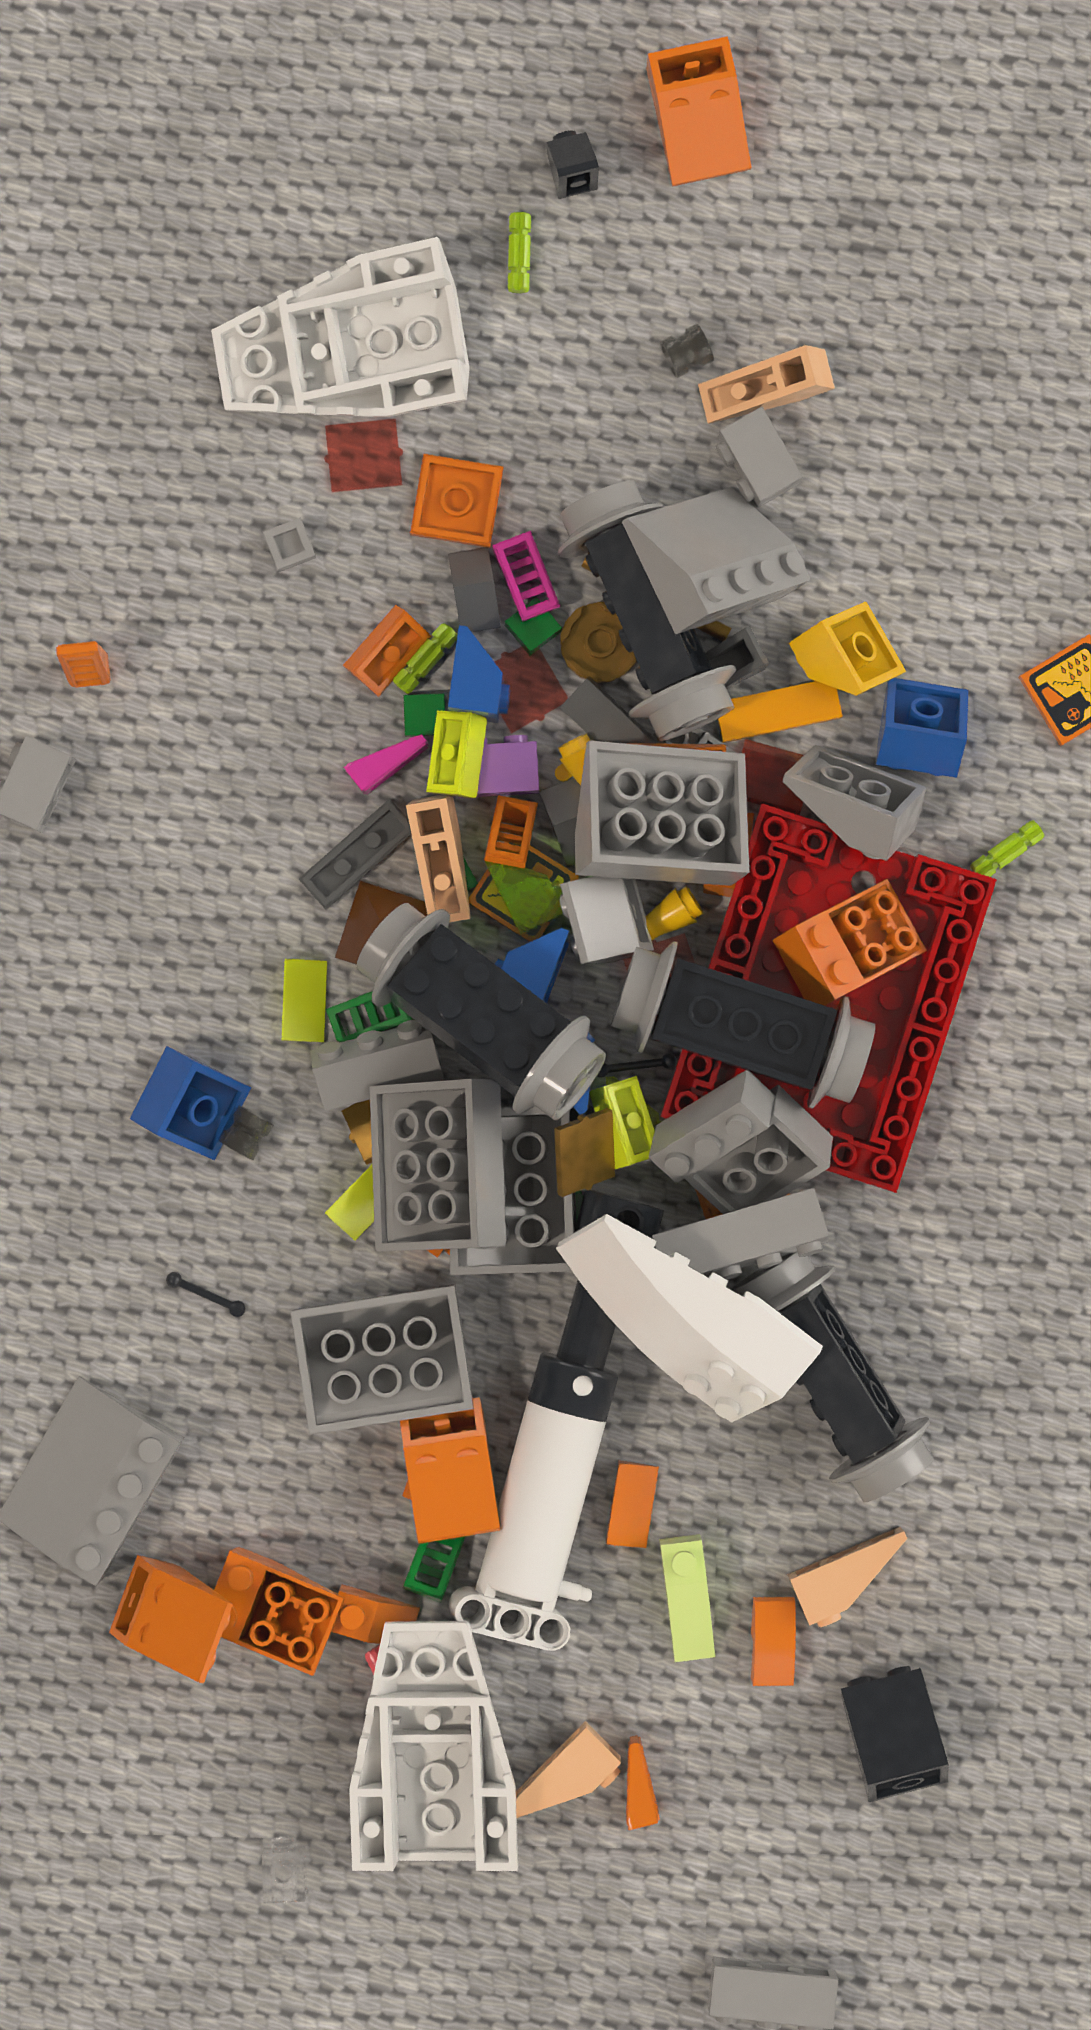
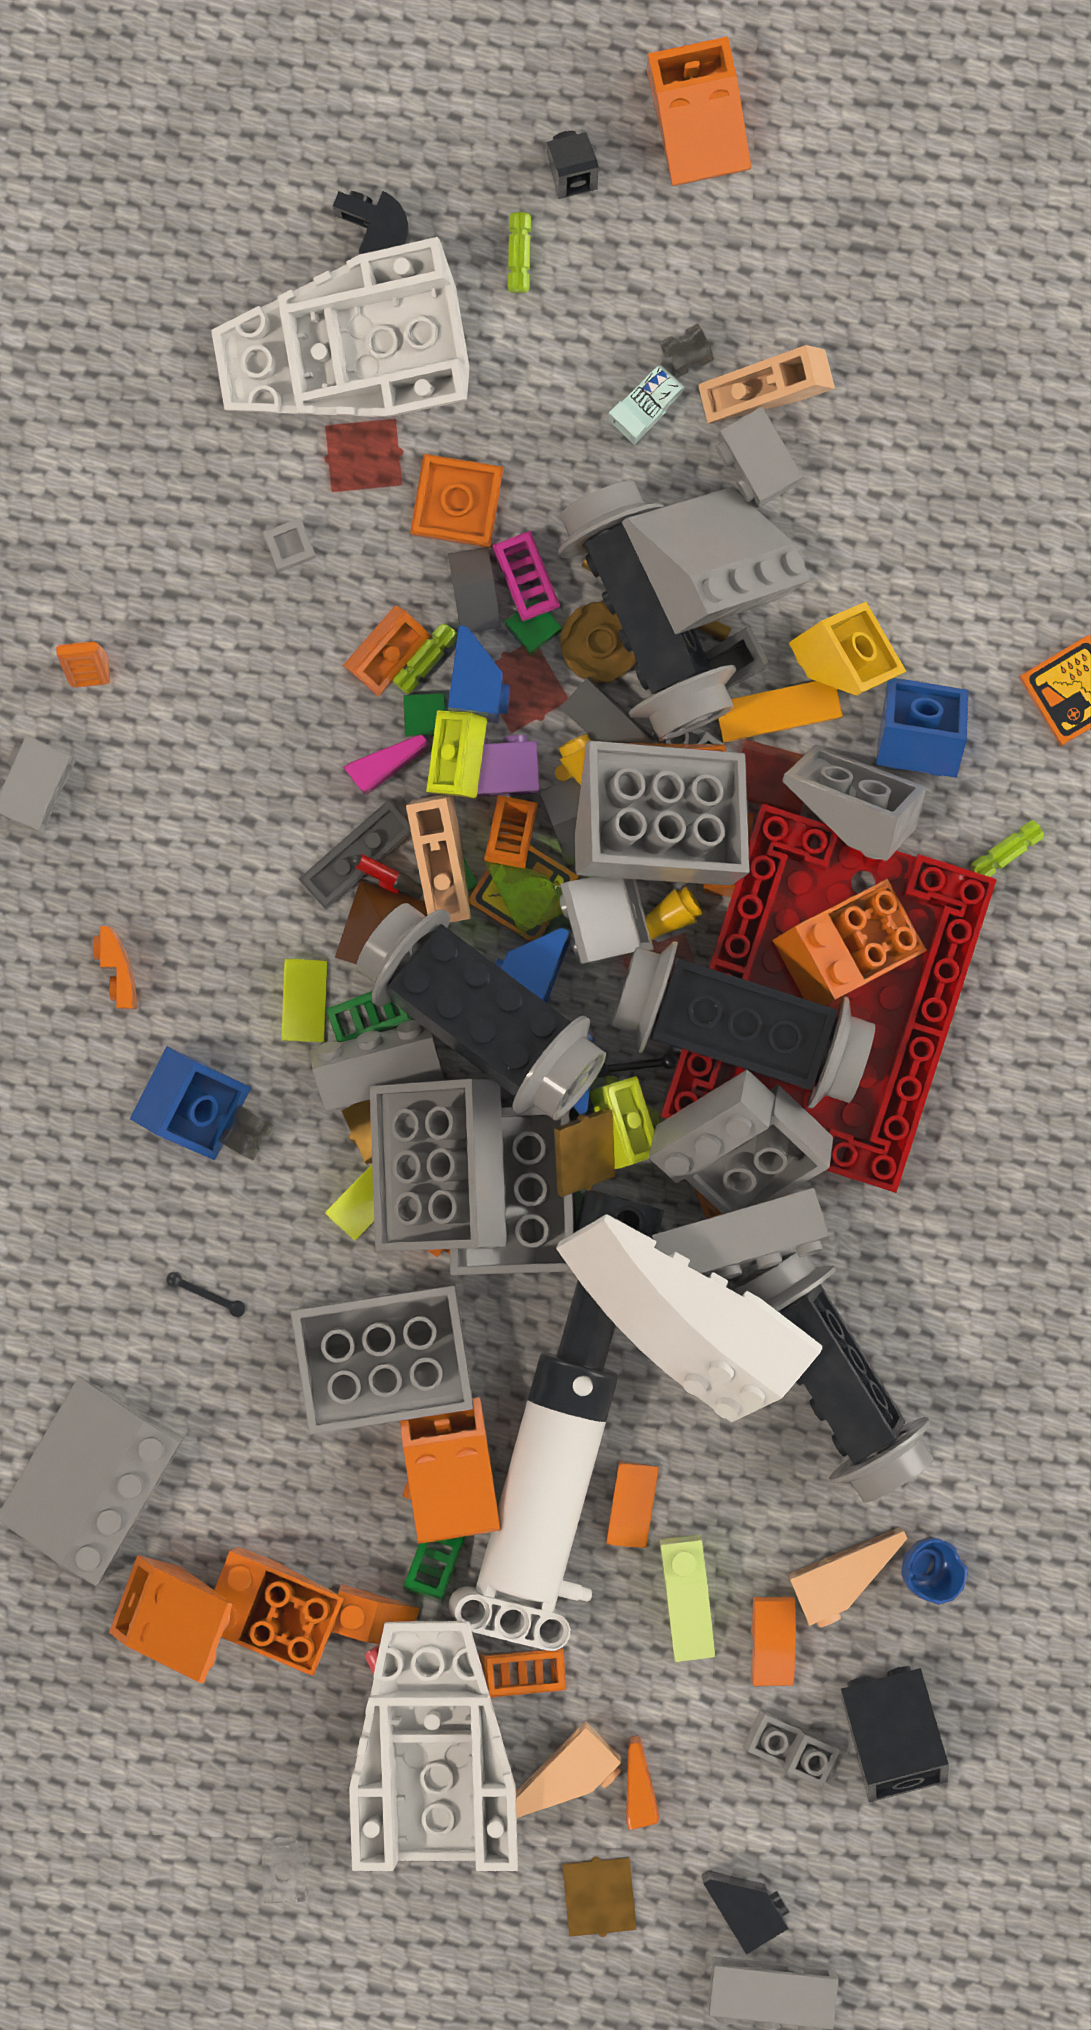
(112, 955): none -> orange slope
(384, 223): none -> black brick
(388, 877): none -> piece
(558, 1679): none -> orange slope
(599, 1896): none -> pearl gold piece
(645, 404): none -> light aqua leg
(747, 1908): none -> black slope
(791, 1748): none -> light grey slope
(946, 1577): none -> blue hair

